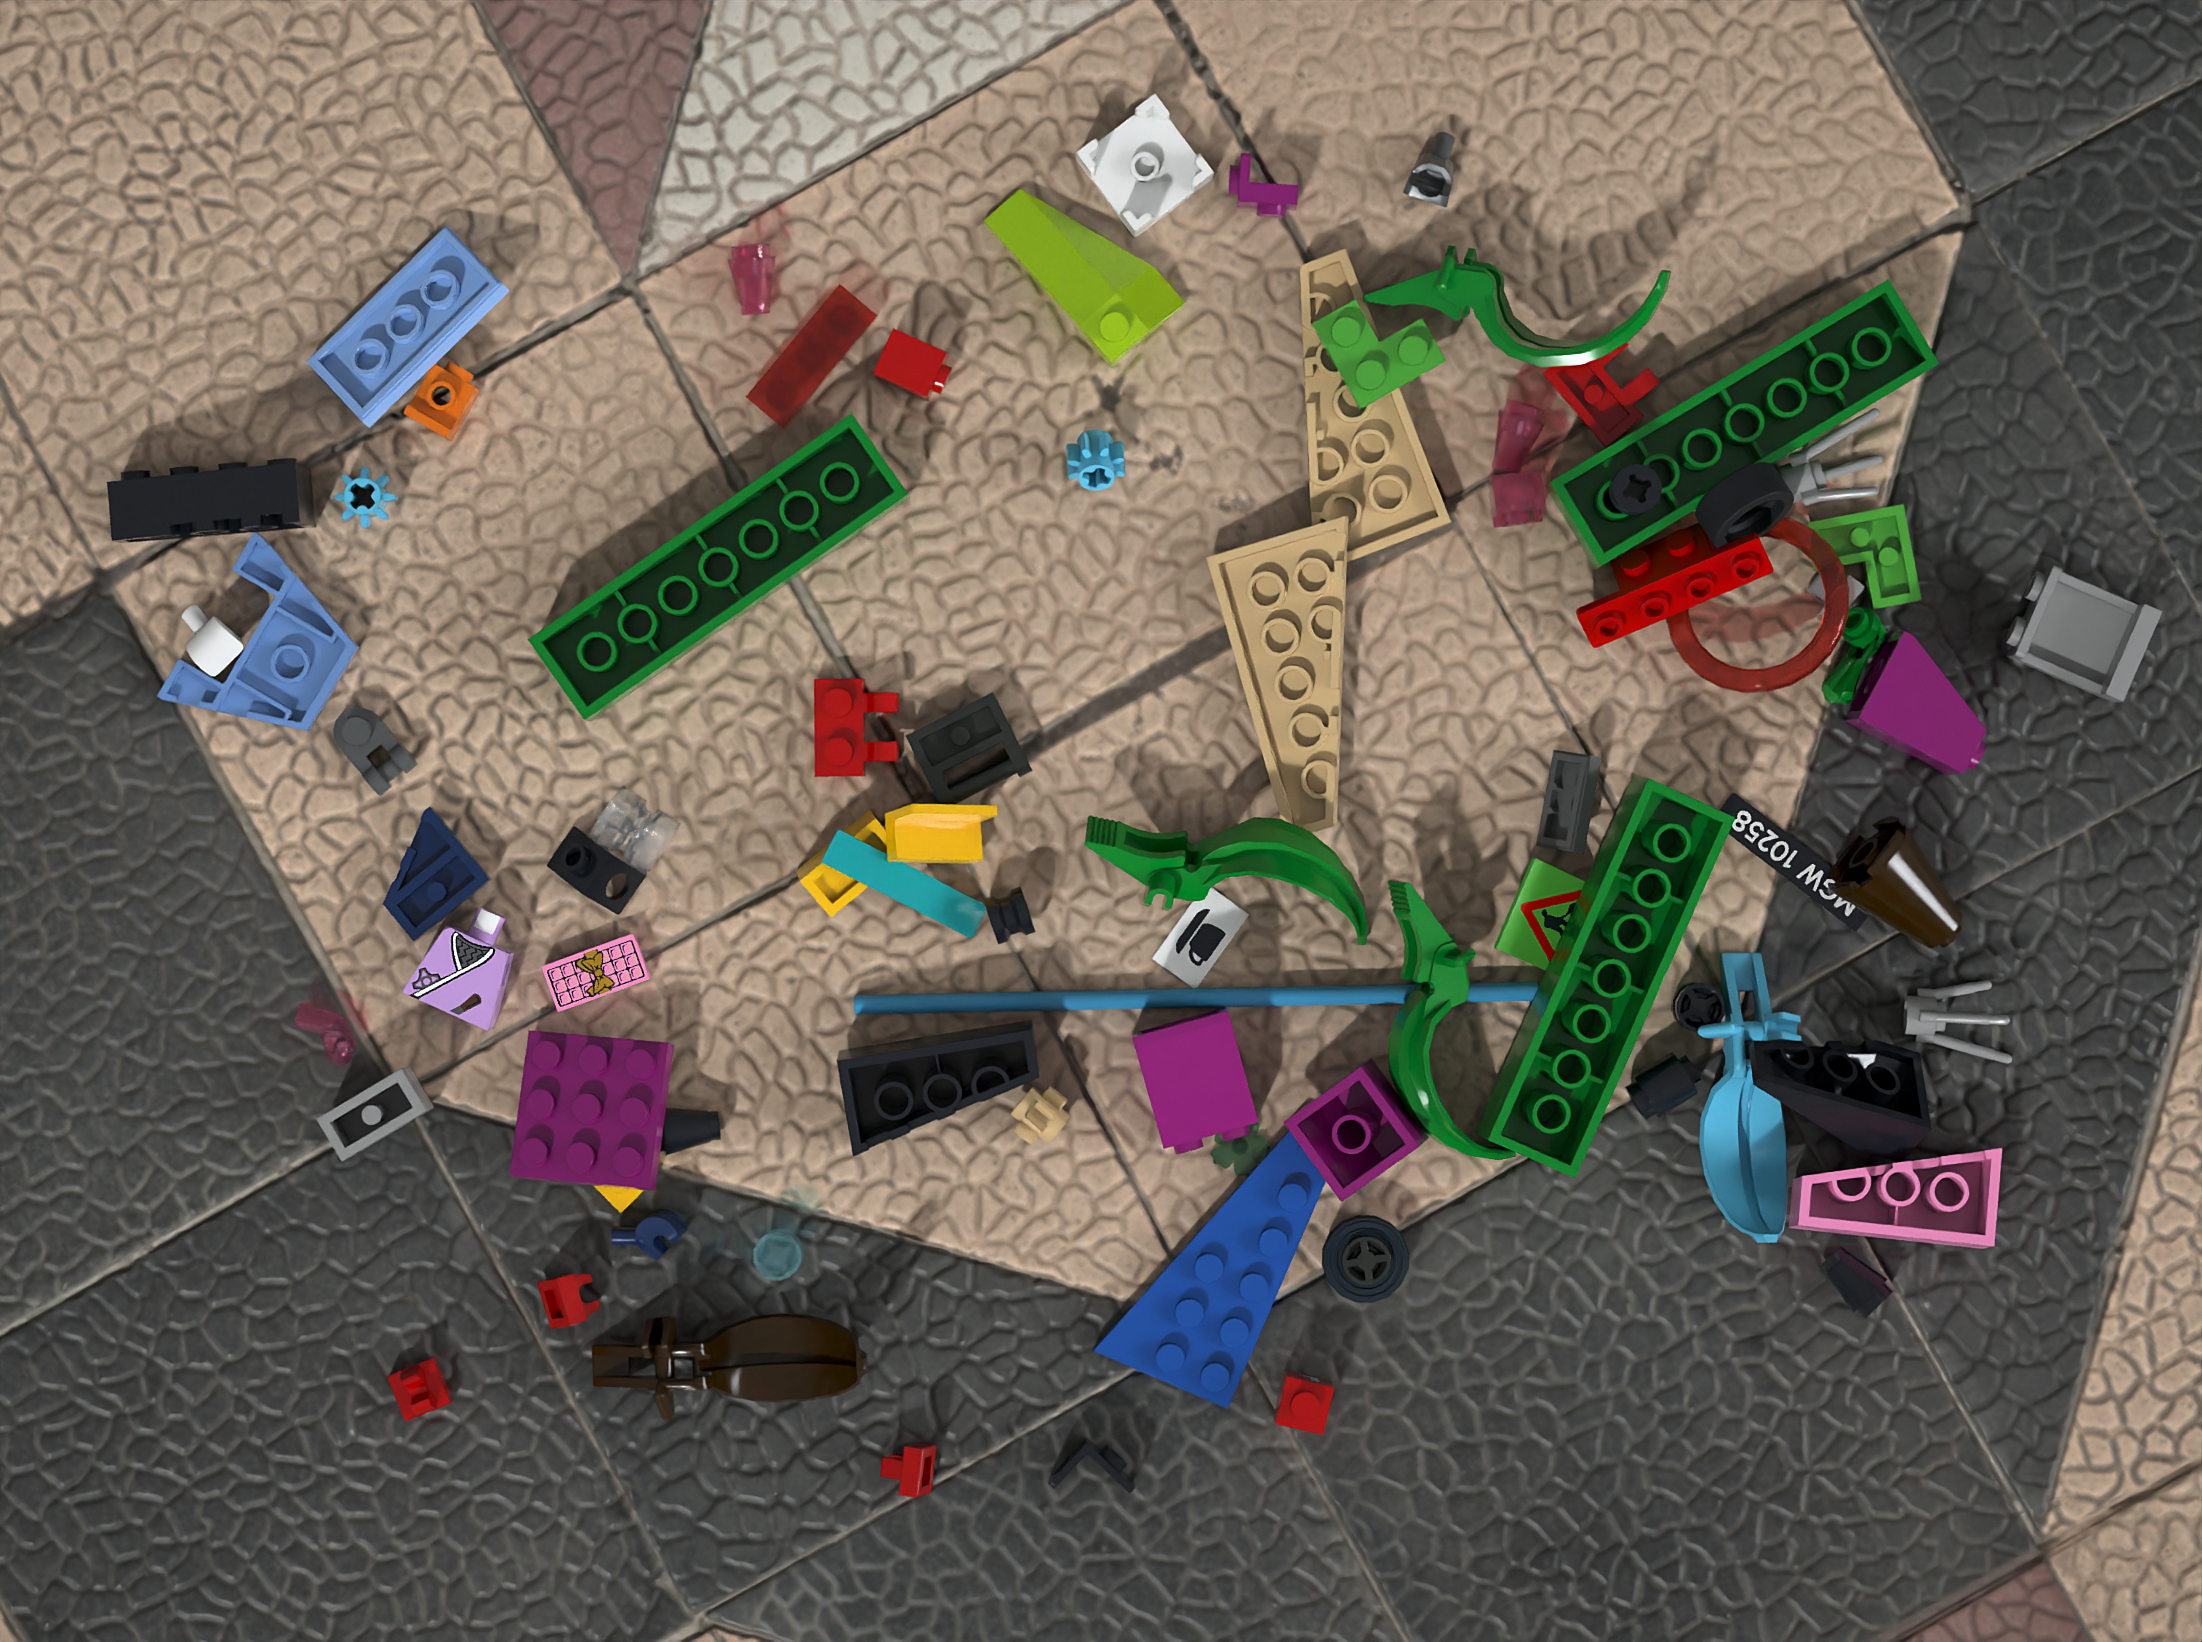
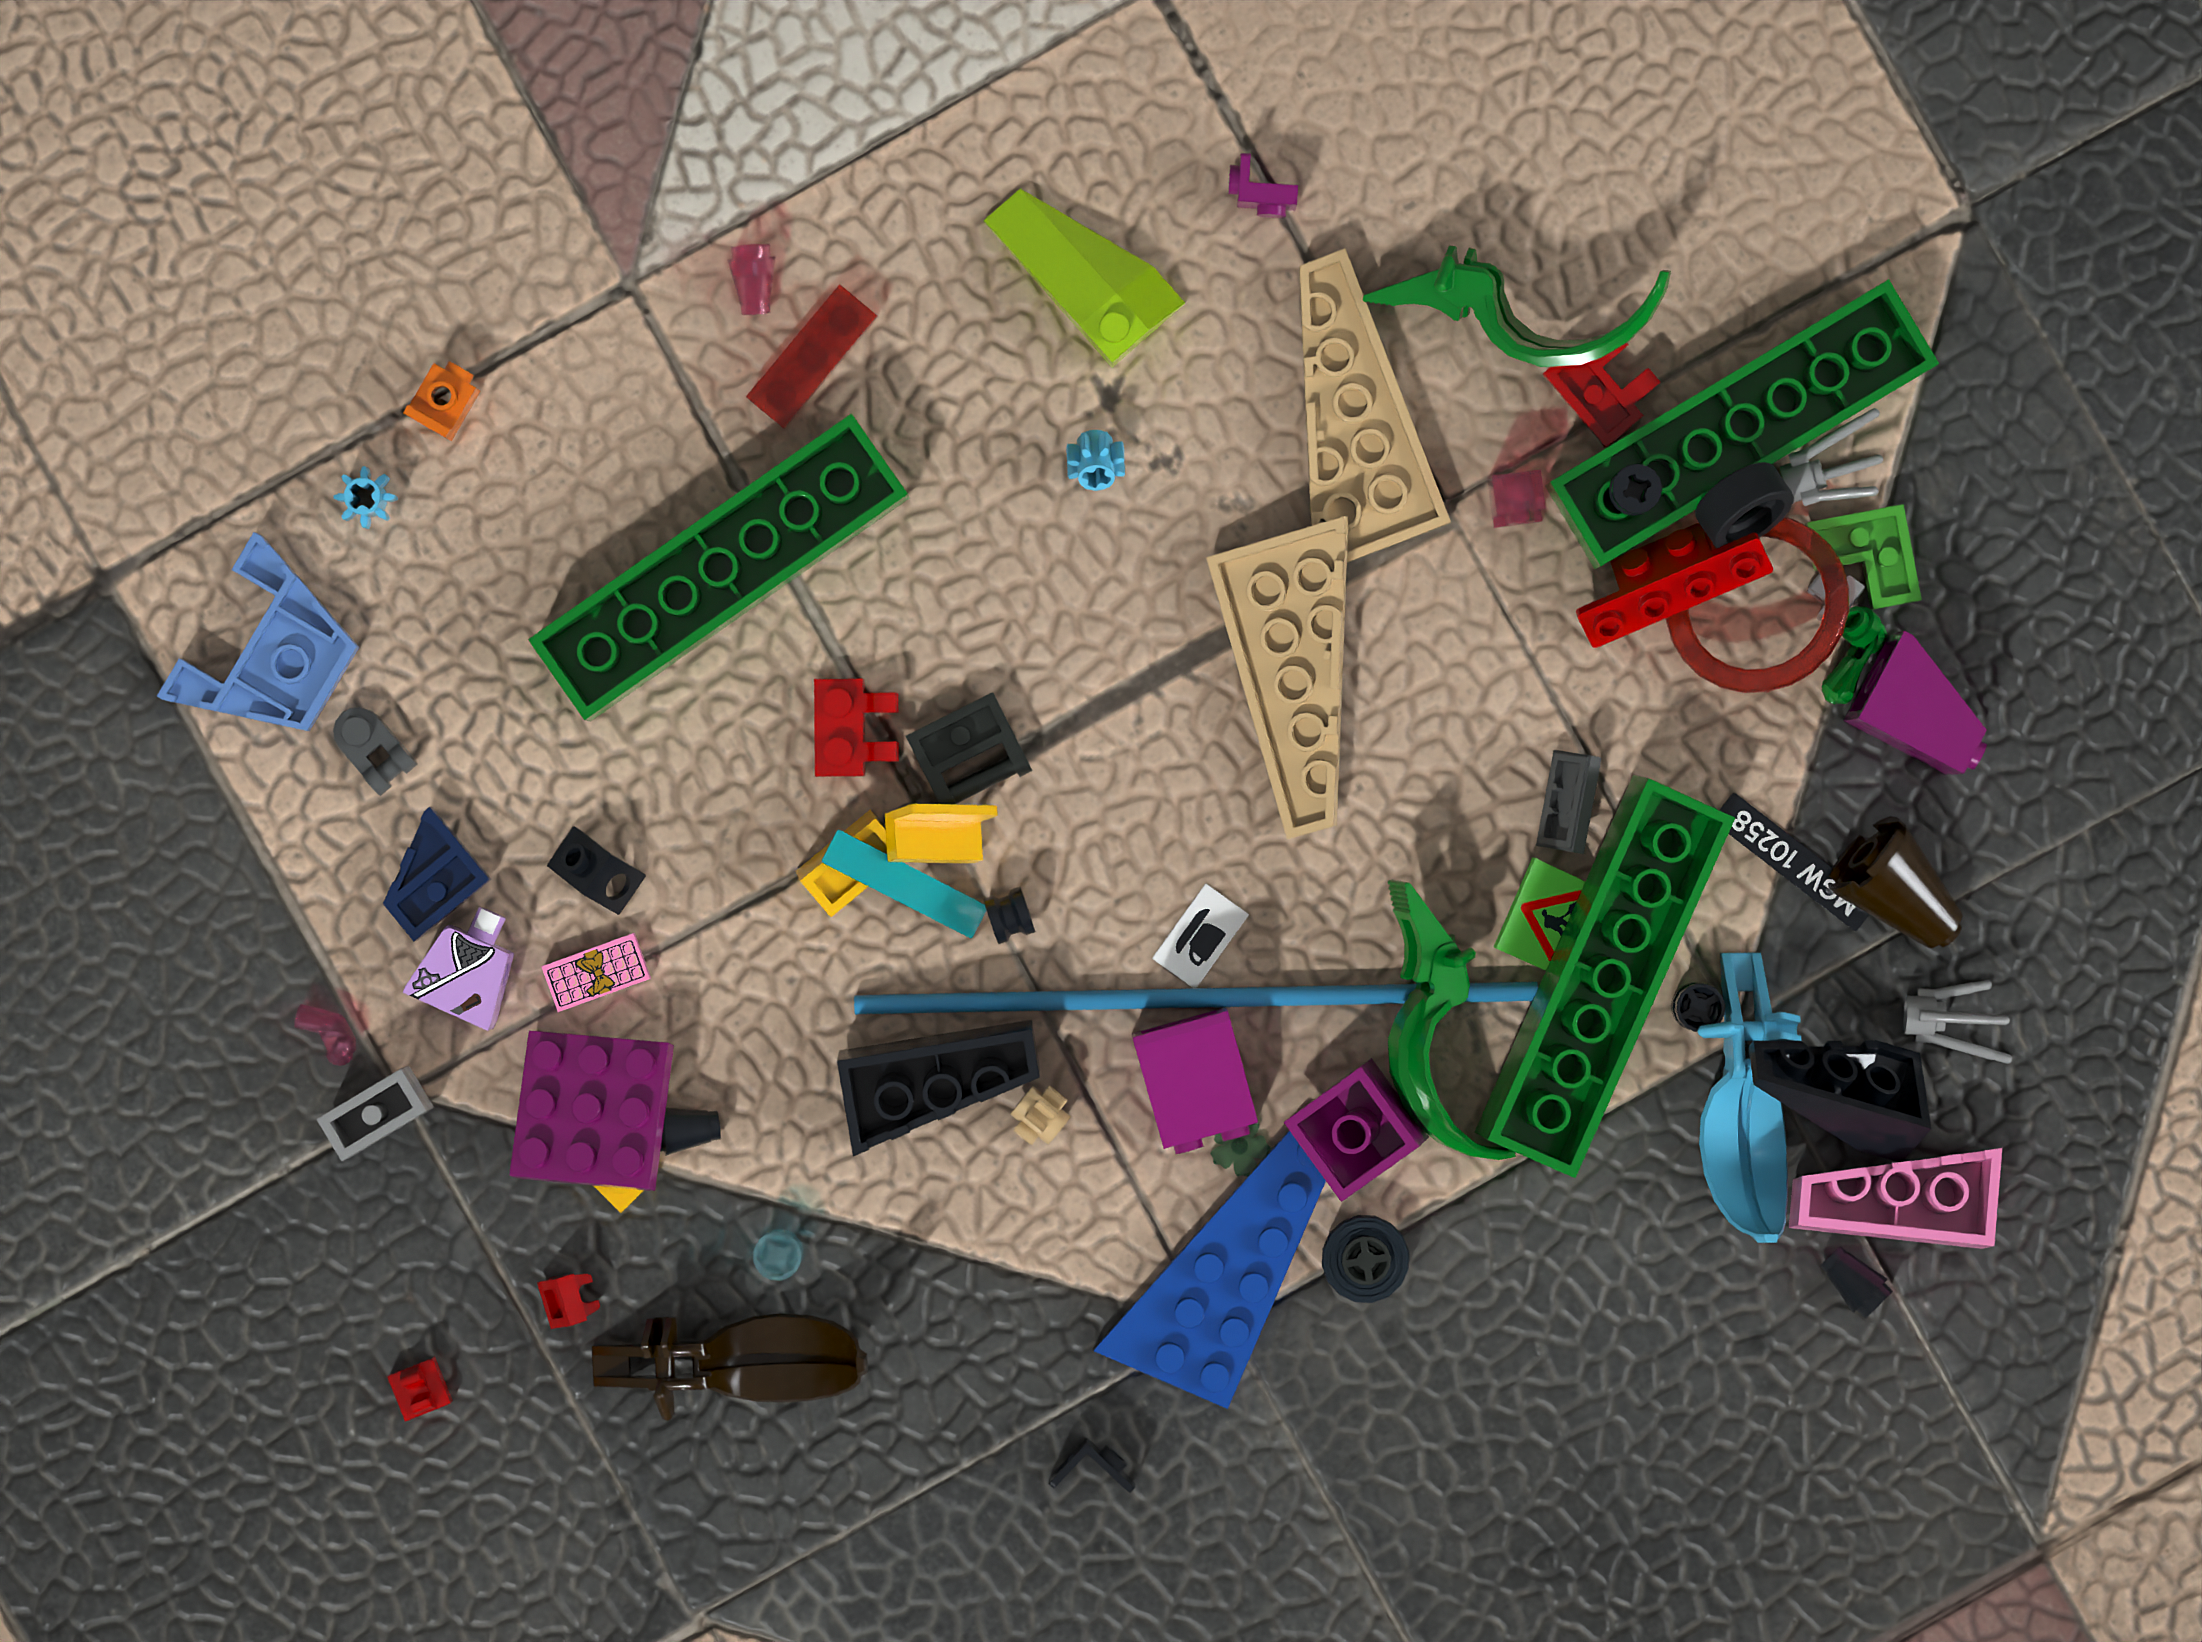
(211, 502): black wedge -> none
(213, 642): white piece -> none
(407, 326): light blue tile -> none
(634, 830): clear wheel -> none
(648, 1232): dark blue piece -> none
(912, 1468): red tile -> none
(913, 365): red brick -> none
(1144, 167): white panel -> none
(1254, 847): green piece -> none
(1303, 1402): red brick -> none
(1375, 367): bright green plate -> none
(1433, 172): dark grey piece -> none
(1516, 434): clear pink cone -> none
(1663, 1086): black brick -> none
(2081, 634): light grey panel -> none

